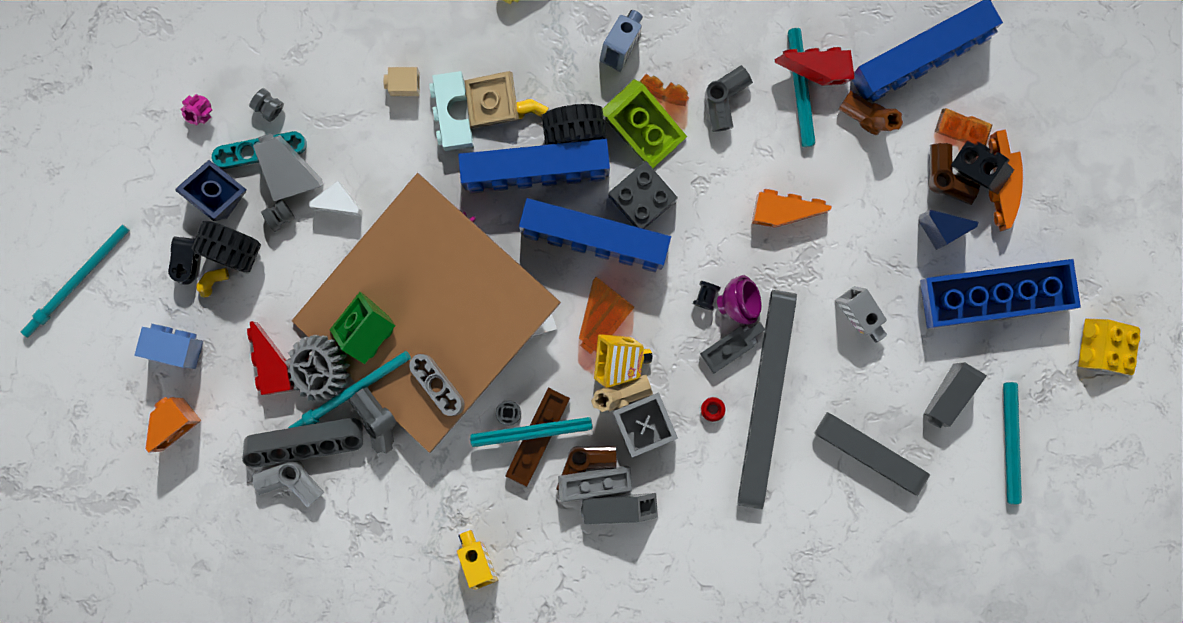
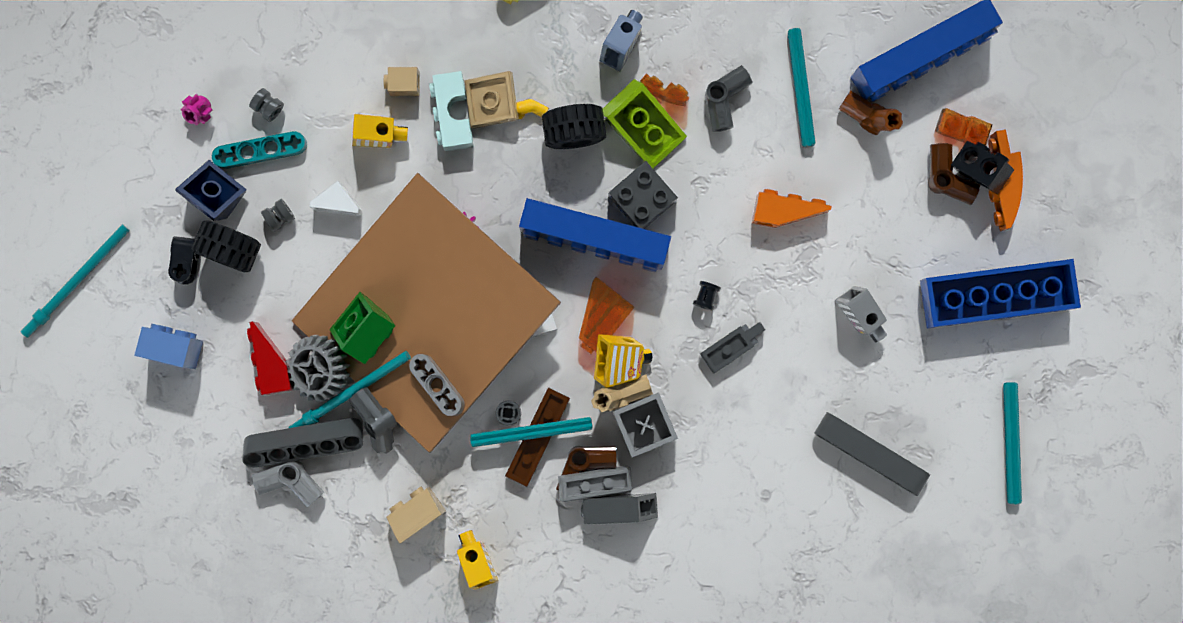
(169, 422): orange slope -> none
(208, 279): yellow arm -> none
(284, 168): light grey slope -> none
(366, 134): none -> yellow torso
(414, 514): none -> tan slope
(534, 165): blue brick -> none
(720, 406): red plate -> none
(741, 300): magenta piece -> none
(767, 399): dark grey beam -> none
(821, 67): red slope -> none
(944, 228): dark blue slope -> none
(954, 394): dark grey slope -> none
(1109, 346): yellow bracket -> none

